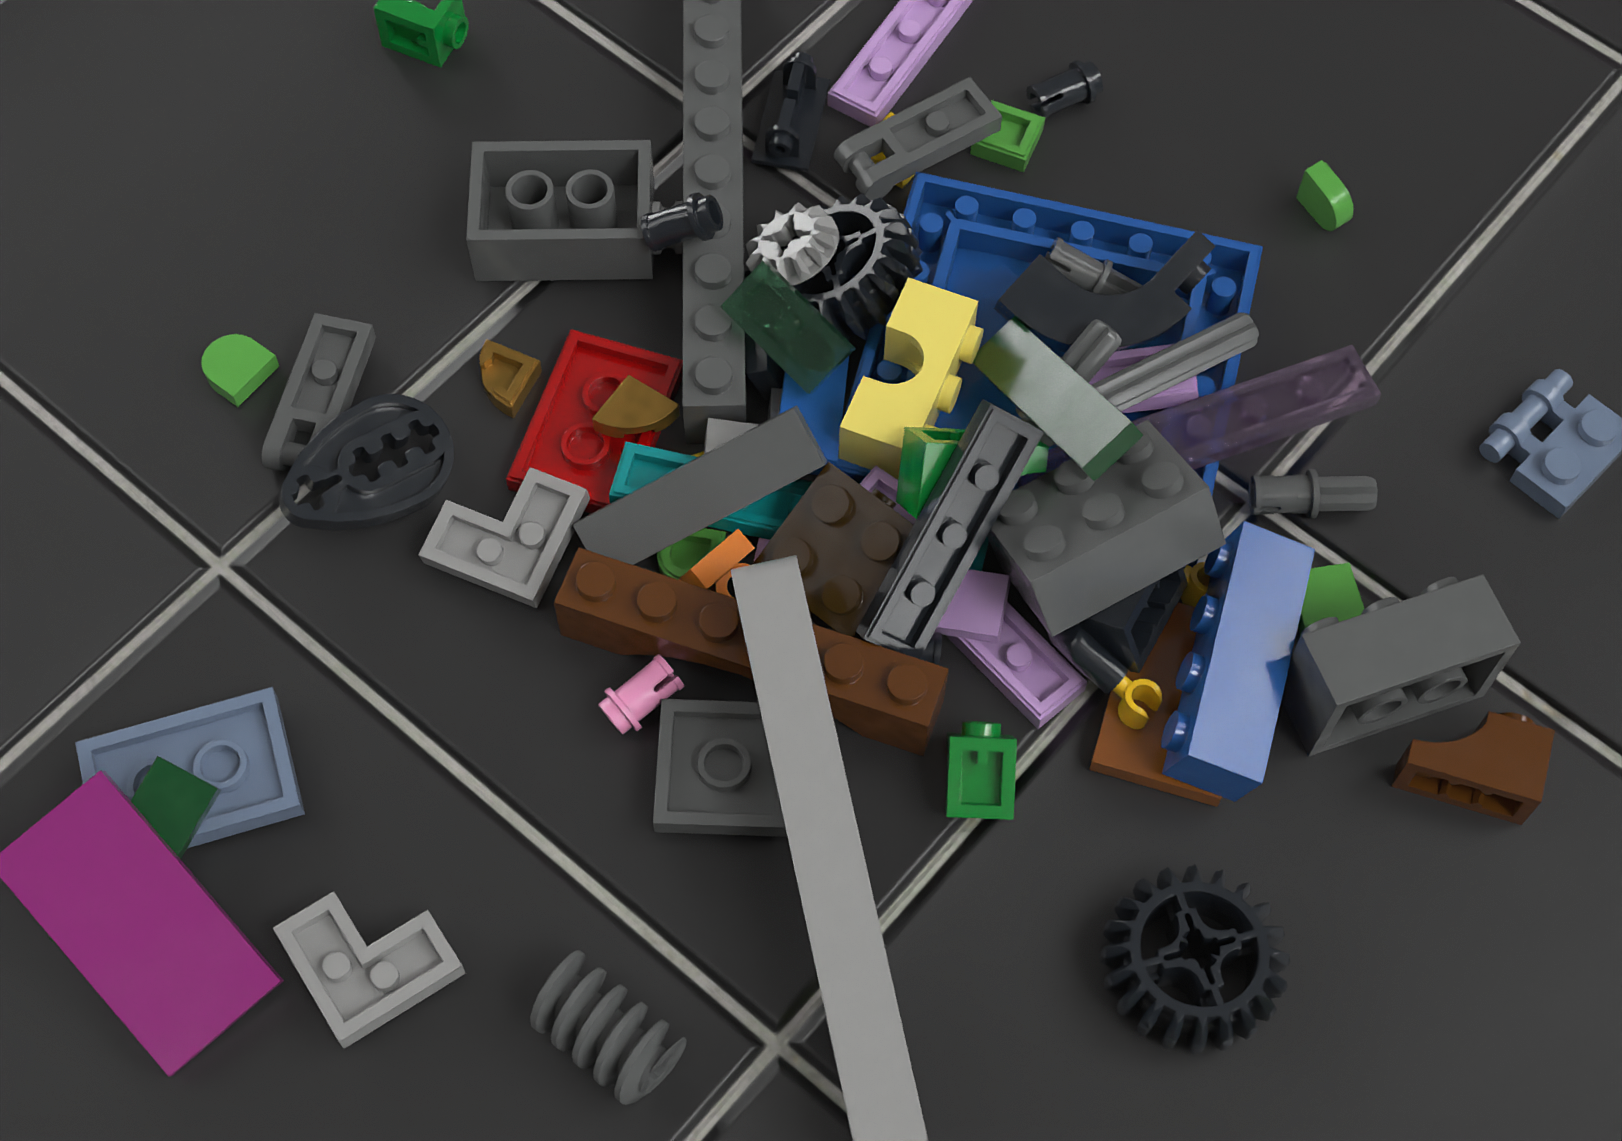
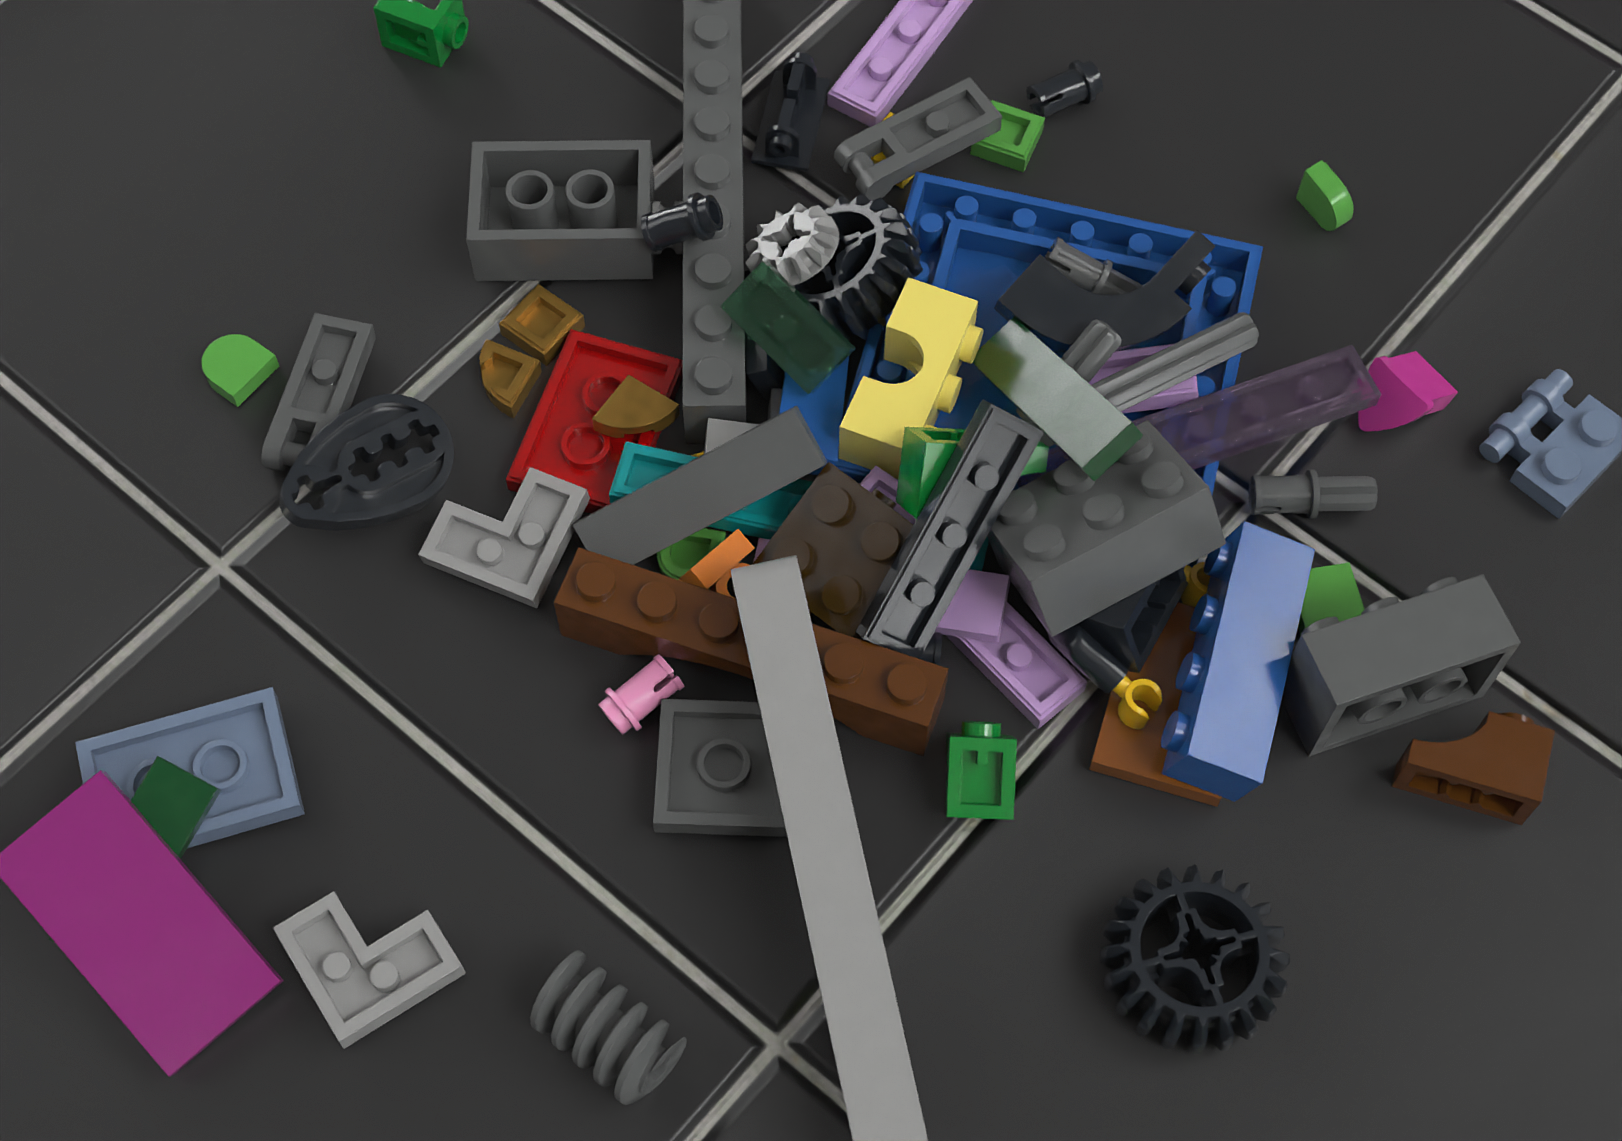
(541, 324): none -> pearl gold tile
(1407, 391): none -> dark pink tile

